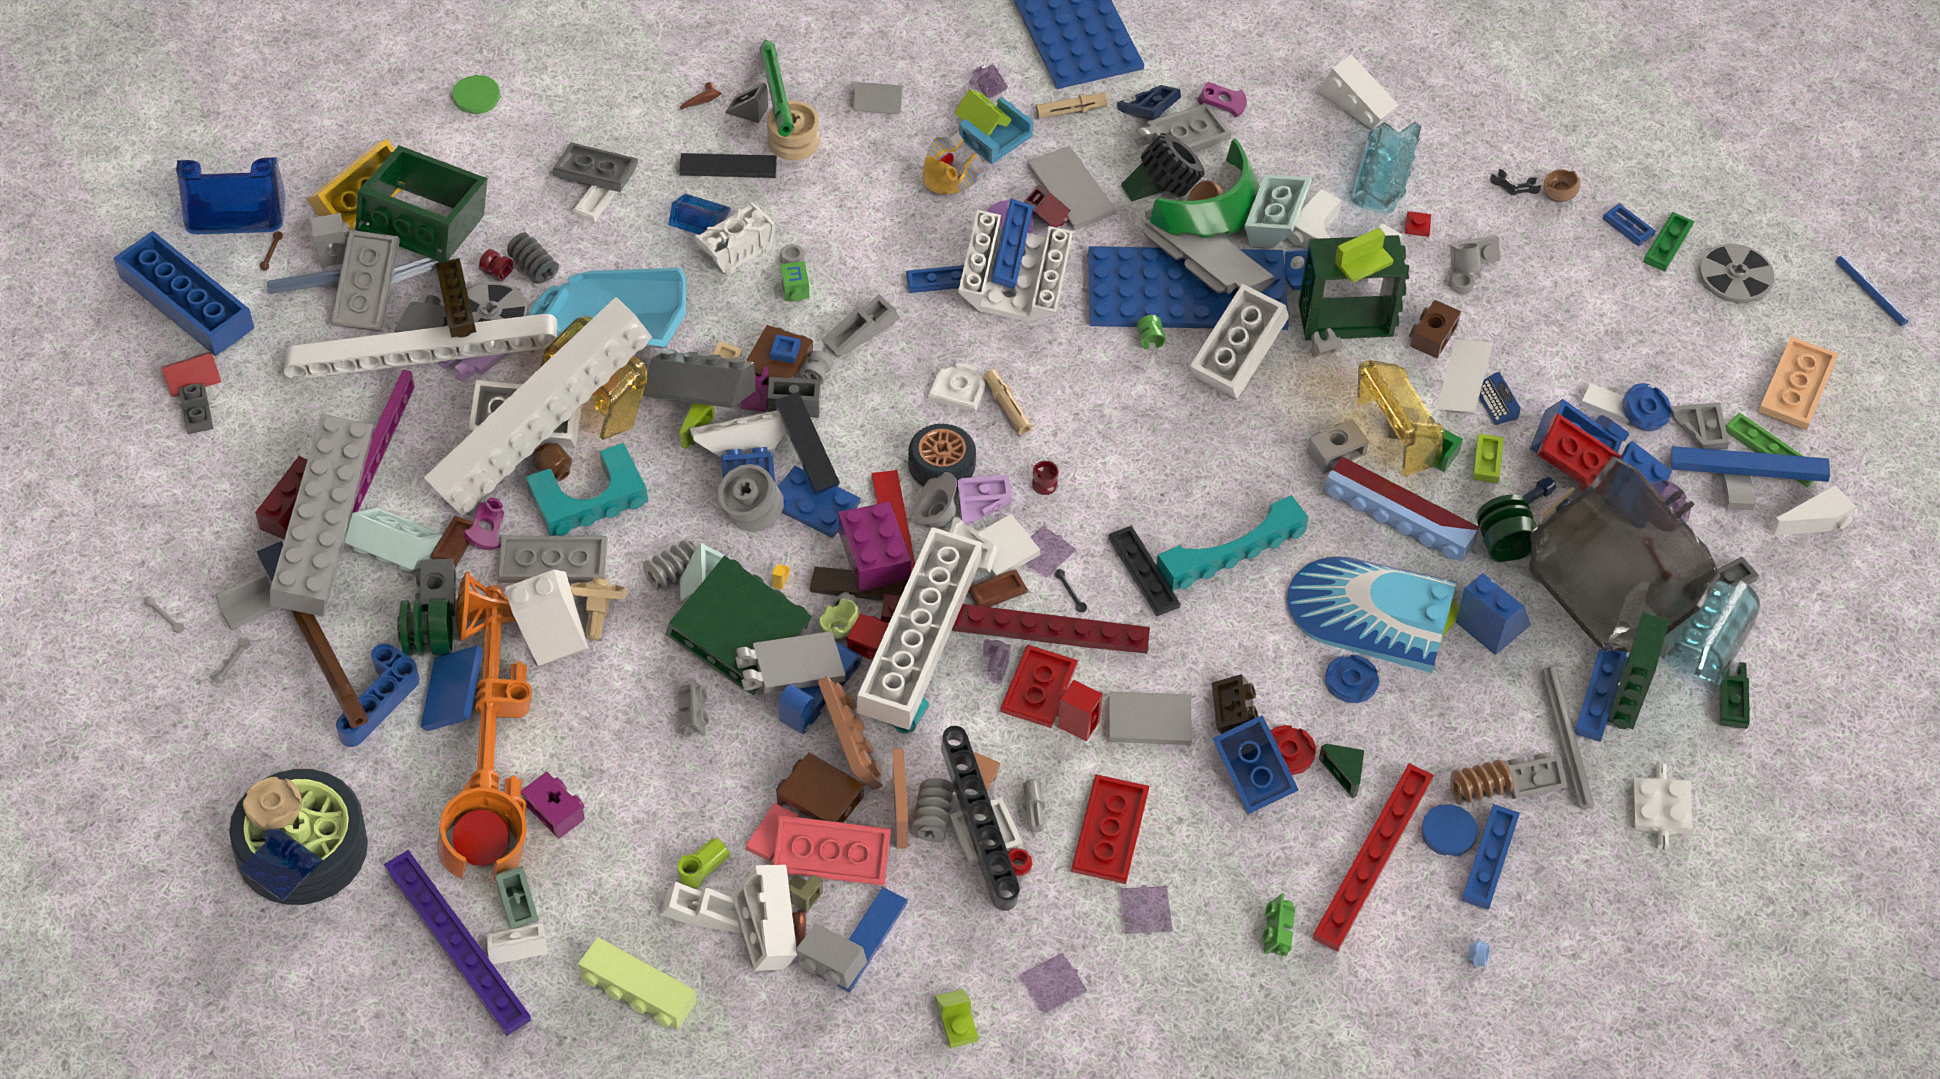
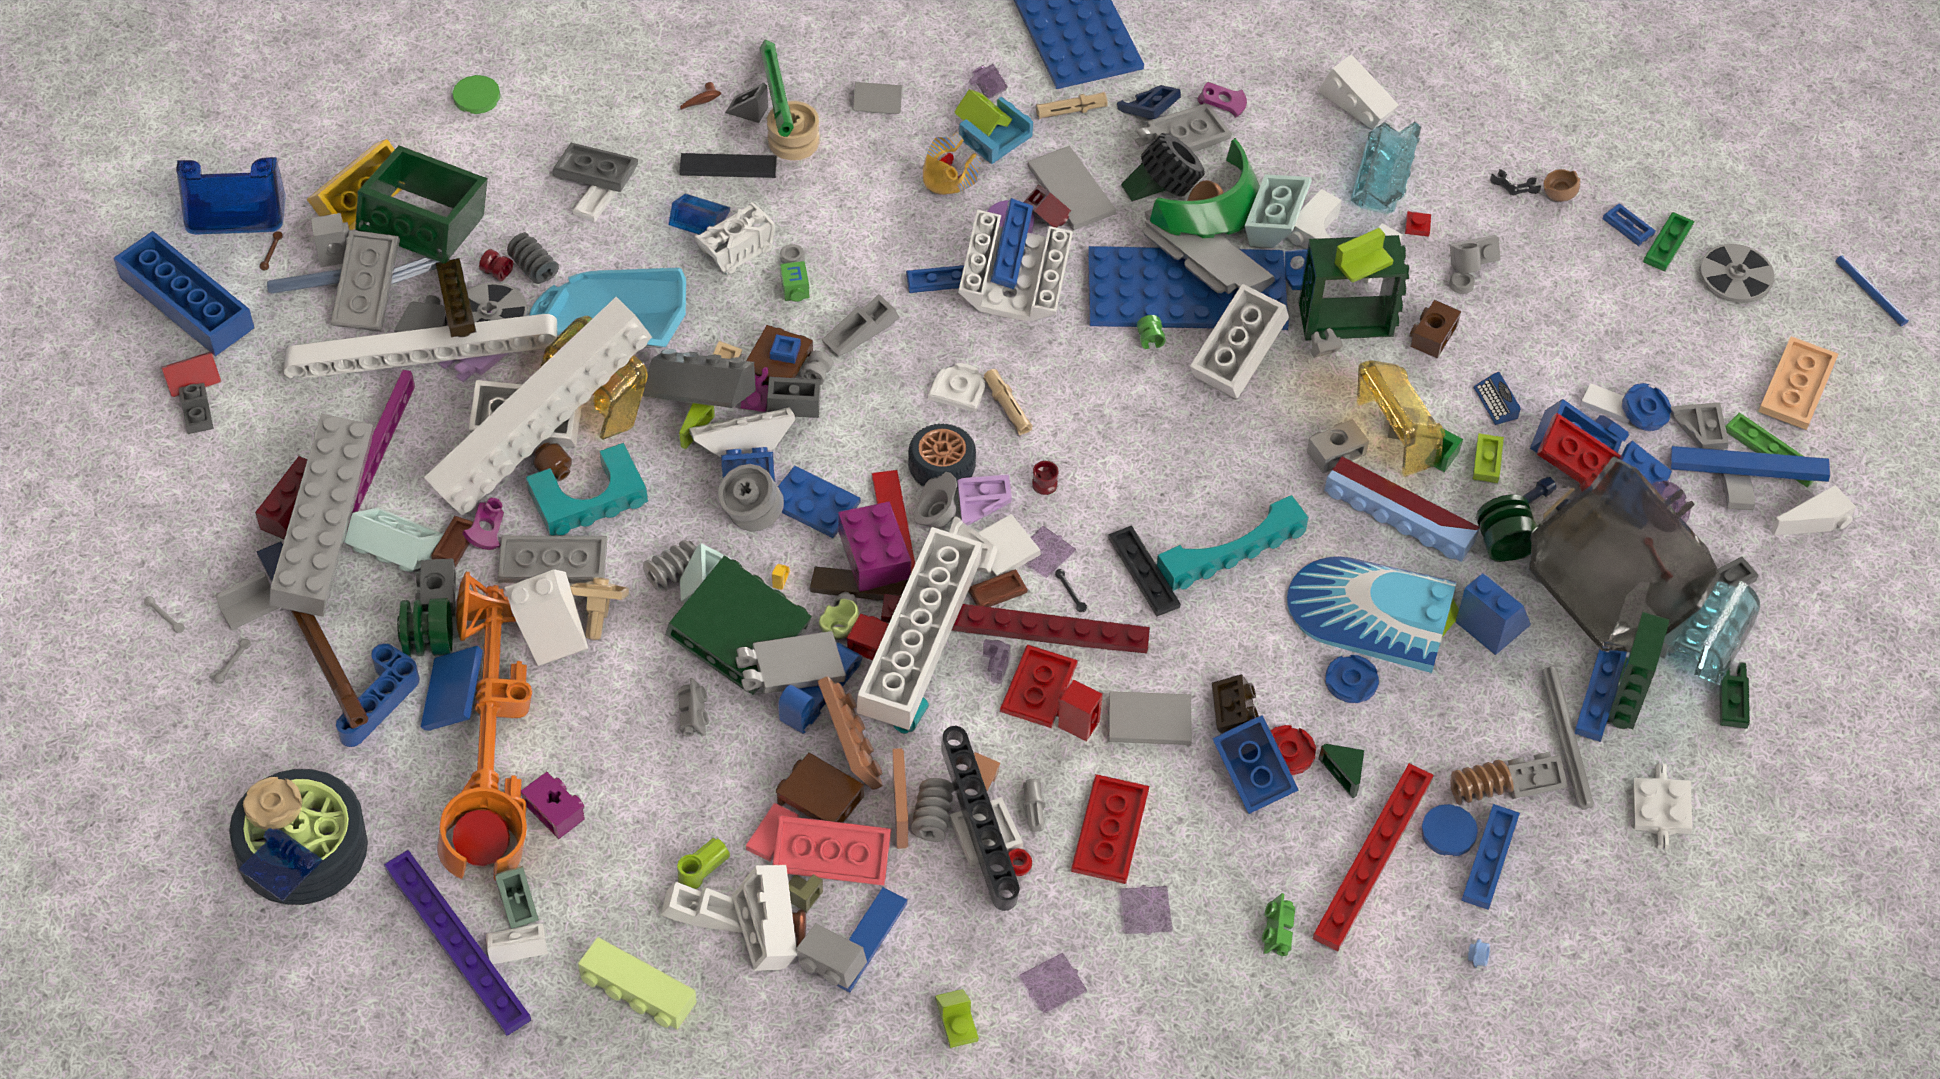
(806, 443): black tile -> none
(1464, 375): white sticker -> none

